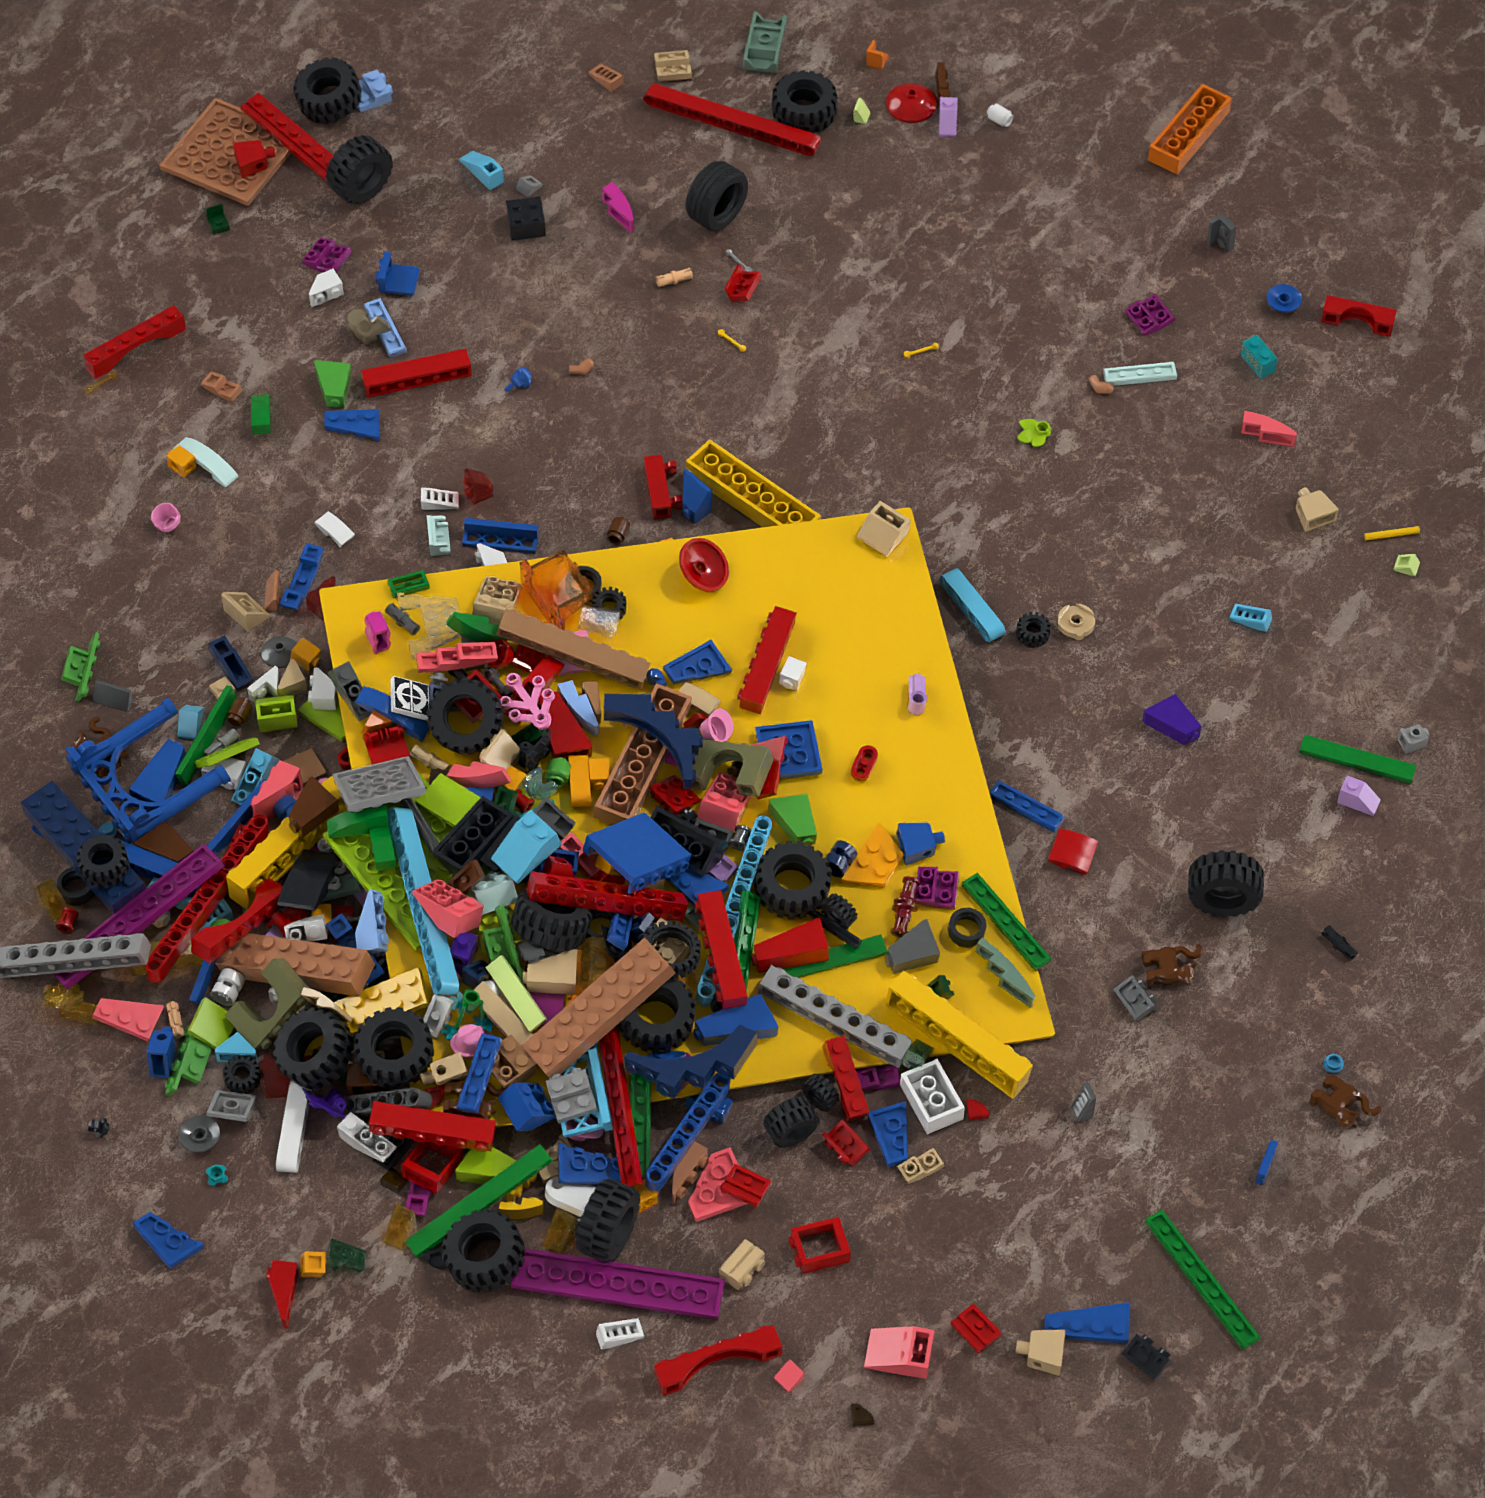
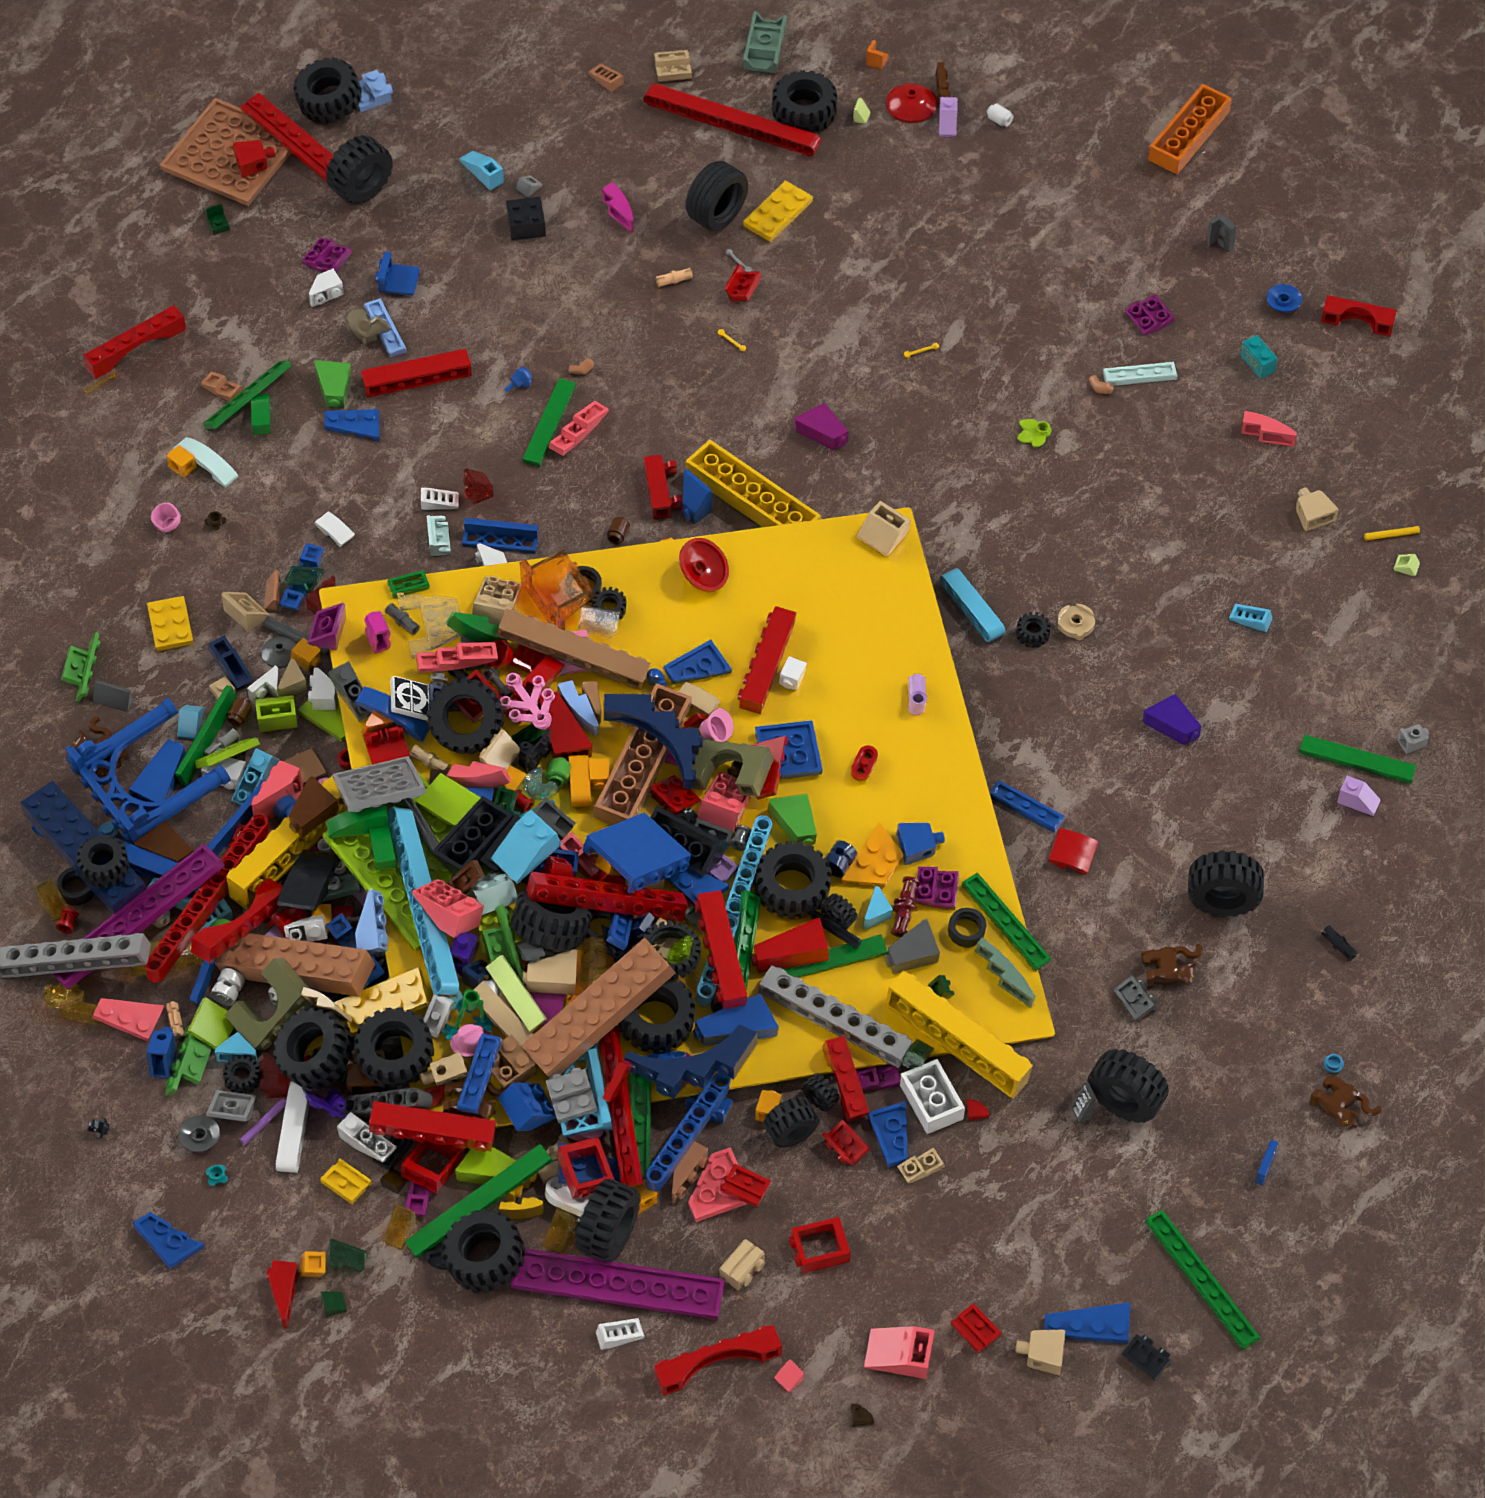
(170, 623): none -> yellow plate
(217, 517): none -> dark brown plate
(247, 394): none -> green tile
(263, 1122): none -> medium lavender bar
(288, 631): none -> dark grey axle
(305, 577): none -> clear green slope
(328, 627): none -> magenta slope
(333, 1302): none -> dark green slope
(346, 1181): none -> yellow plate
(549, 422): none -> green tile
(578, 1150): none -> red window
(579, 428): none -> coral slope
(614, 1086): none -> red plate
(680, 950): none -> clear neon green plate
(766, 1103): none -> light orange brick
(777, 211): none -> yellow plate
(822, 427): none -> magenta slope
(878, 910): none -> medium azure slope
(1128, 1085): none -> black tyre

